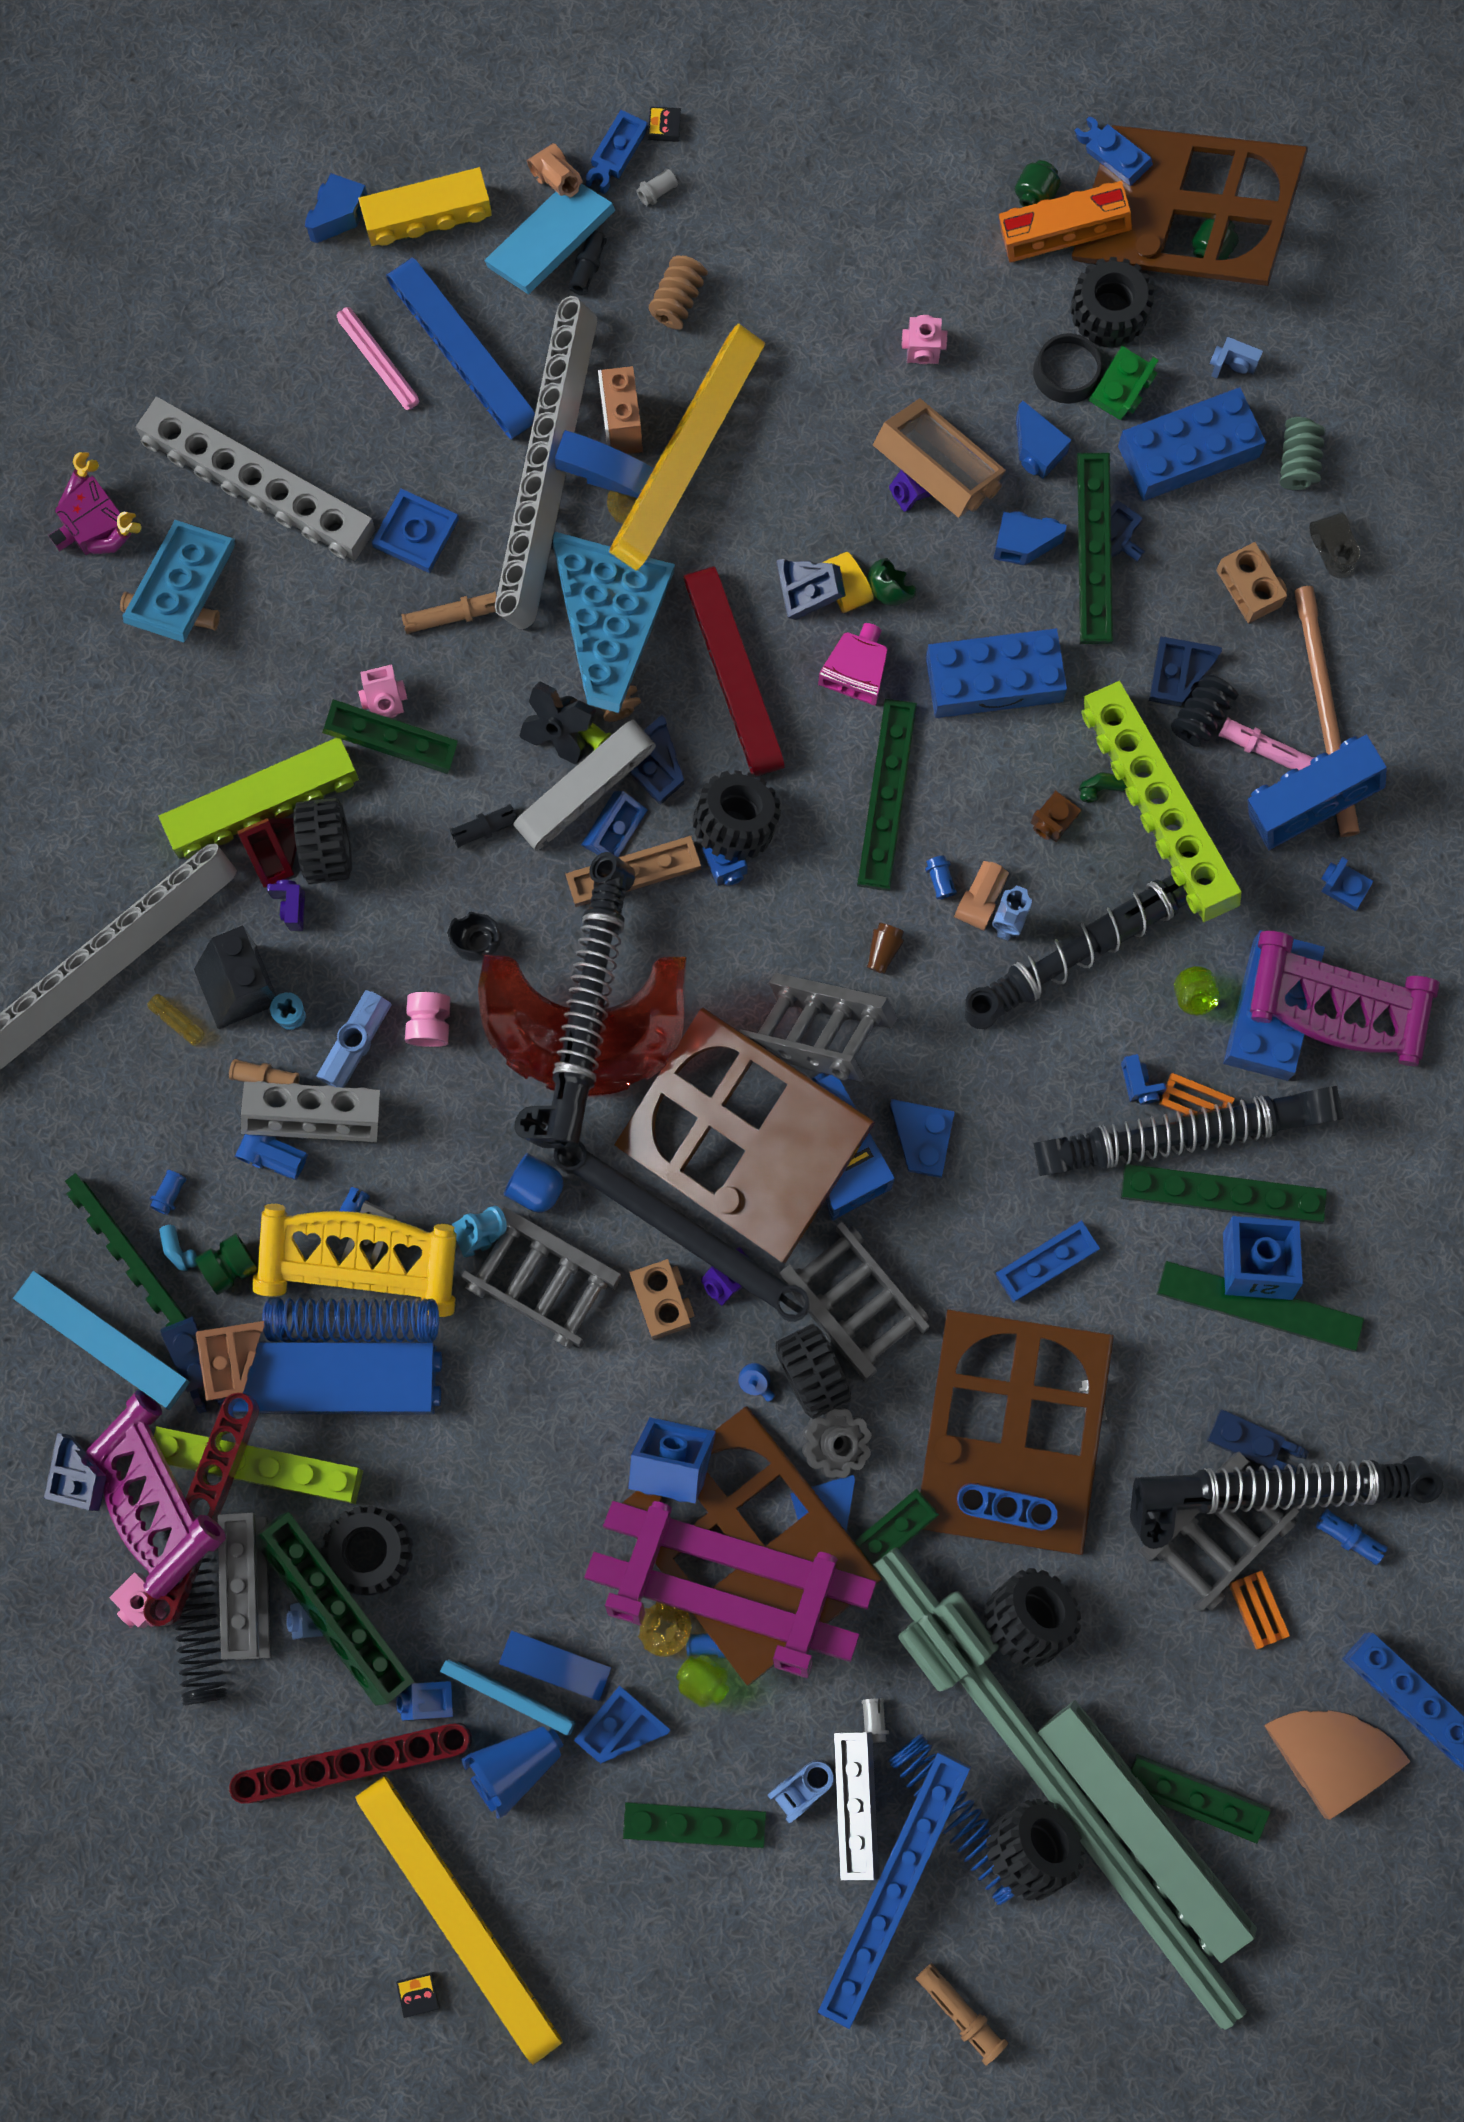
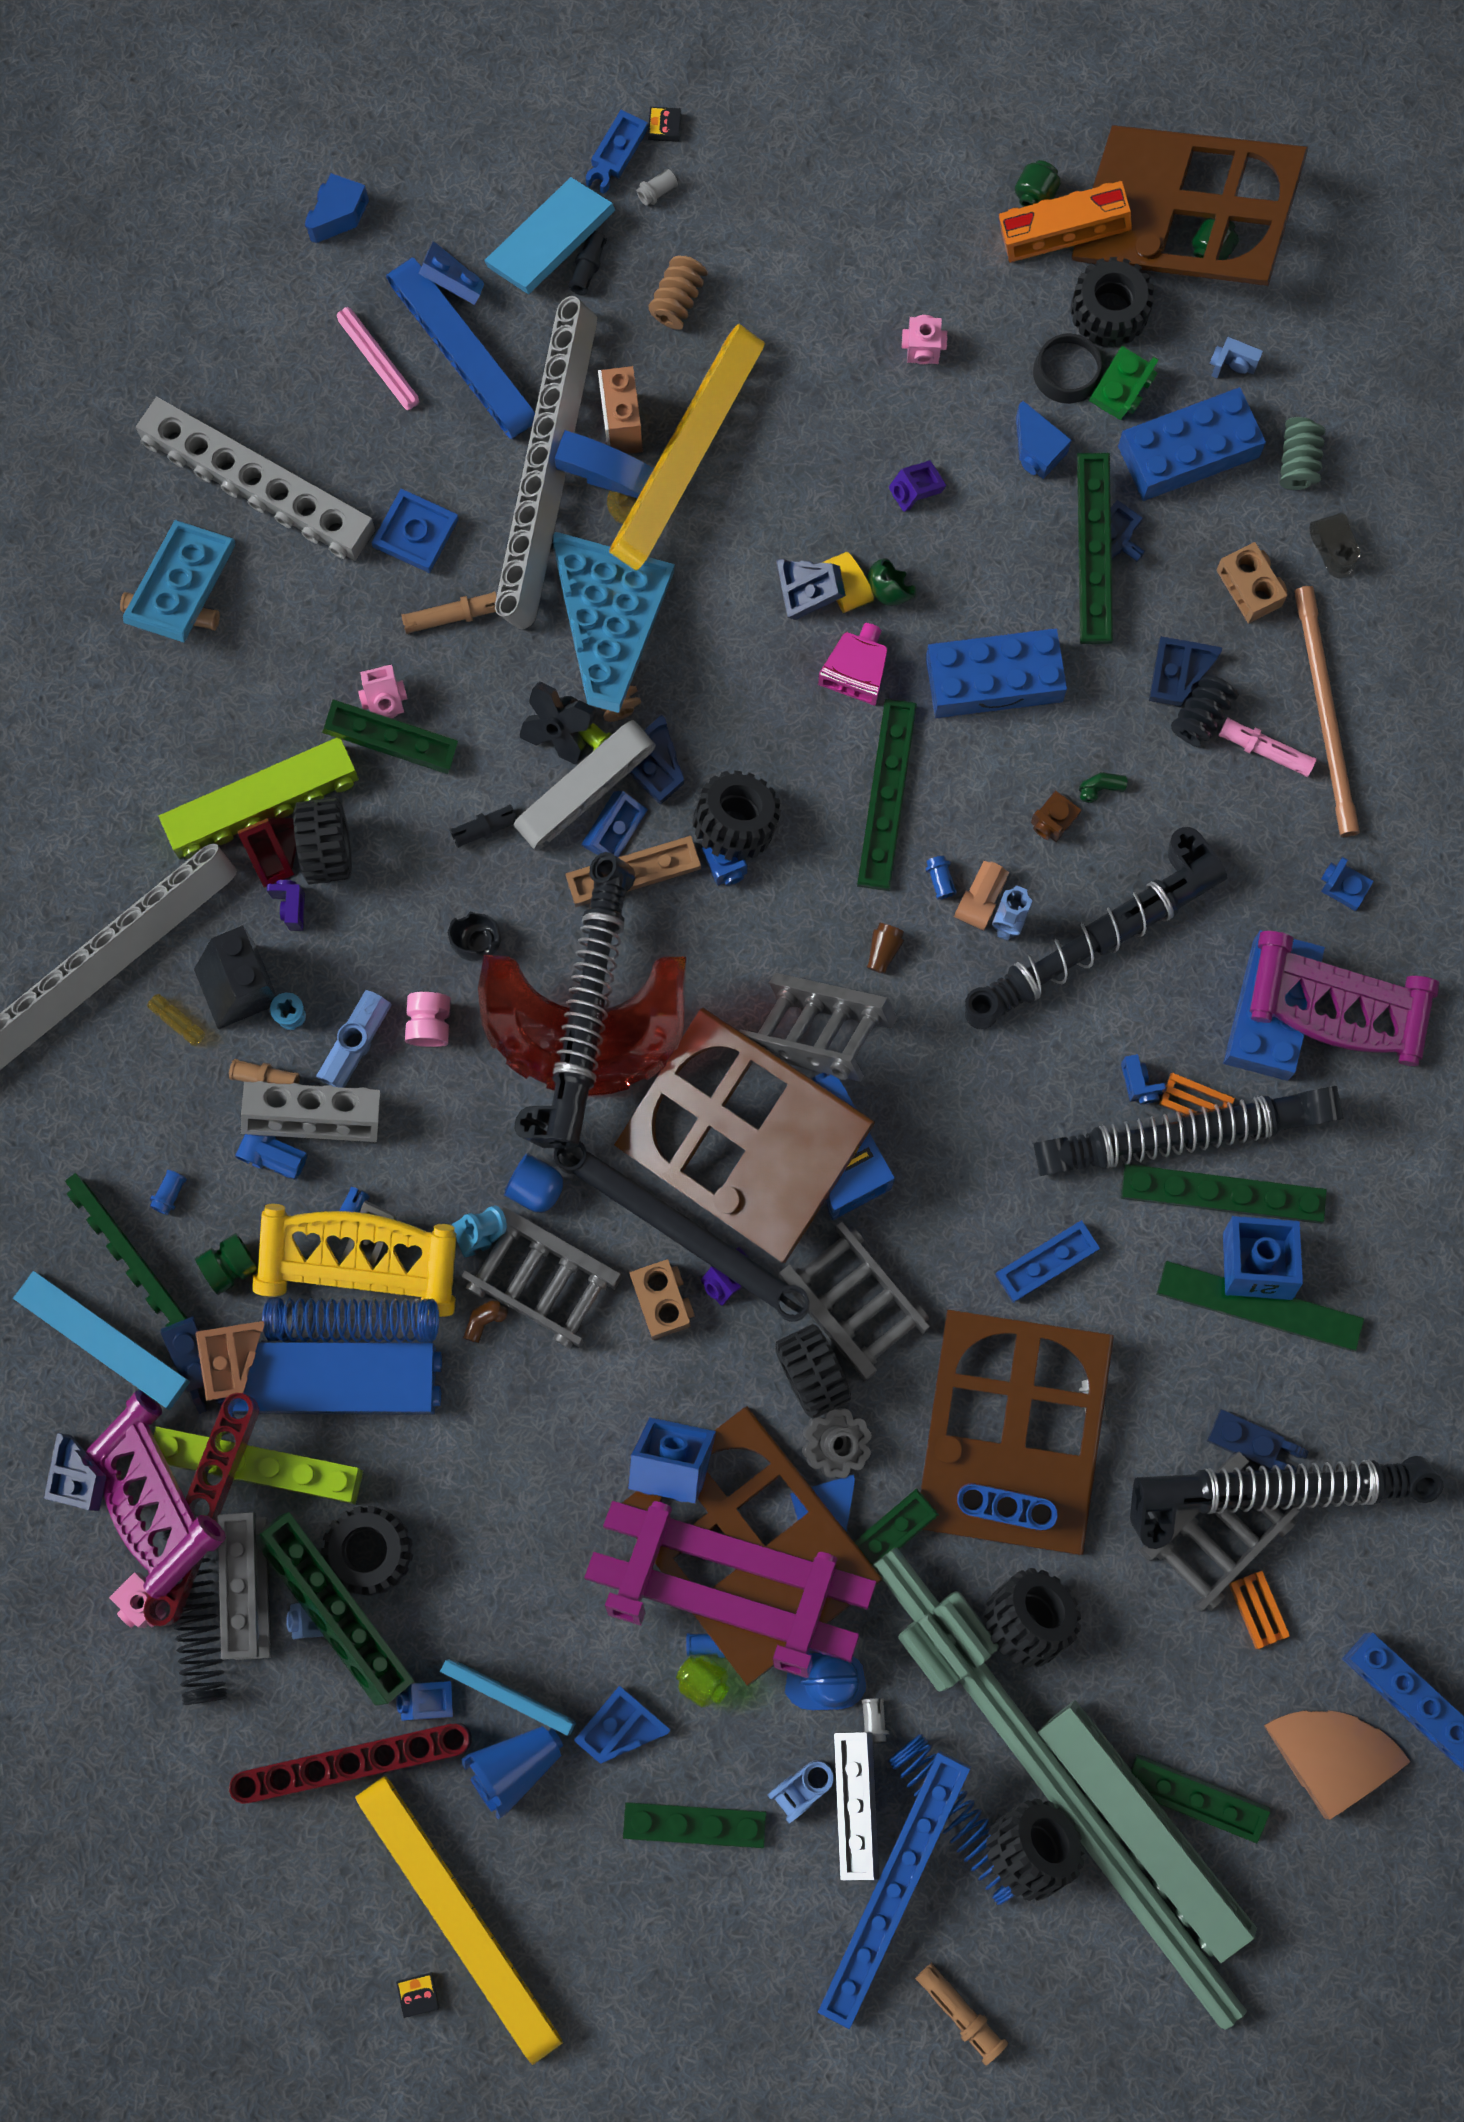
(90, 514): magenta torso -> none
(173, 1251): dark azure arm -> none
(425, 207): yellow brick -> none
(450, 274): none -> blue wing
(483, 1315): none -> reddish brown arm
(553, 169): nougat piece -> none
(555, 1665): blue slope -> none
(676, 1635): clear yellow gear -> none
(735, 671): dark red beam -> none
(755, 1380): blue piece -> none
(829, 1686): none -> blue piece
(923, 1136): blue wing -> none
(939, 458): medium nougat window -> none
(1026, 538): blue slope -> none
(1114, 151): blue plate -> none
(1115, 705): lime brick -> none
(1196, 990): clear neon green head -> none
(1317, 791): blue brick -> none
(1351, 1537): blue pin -> none

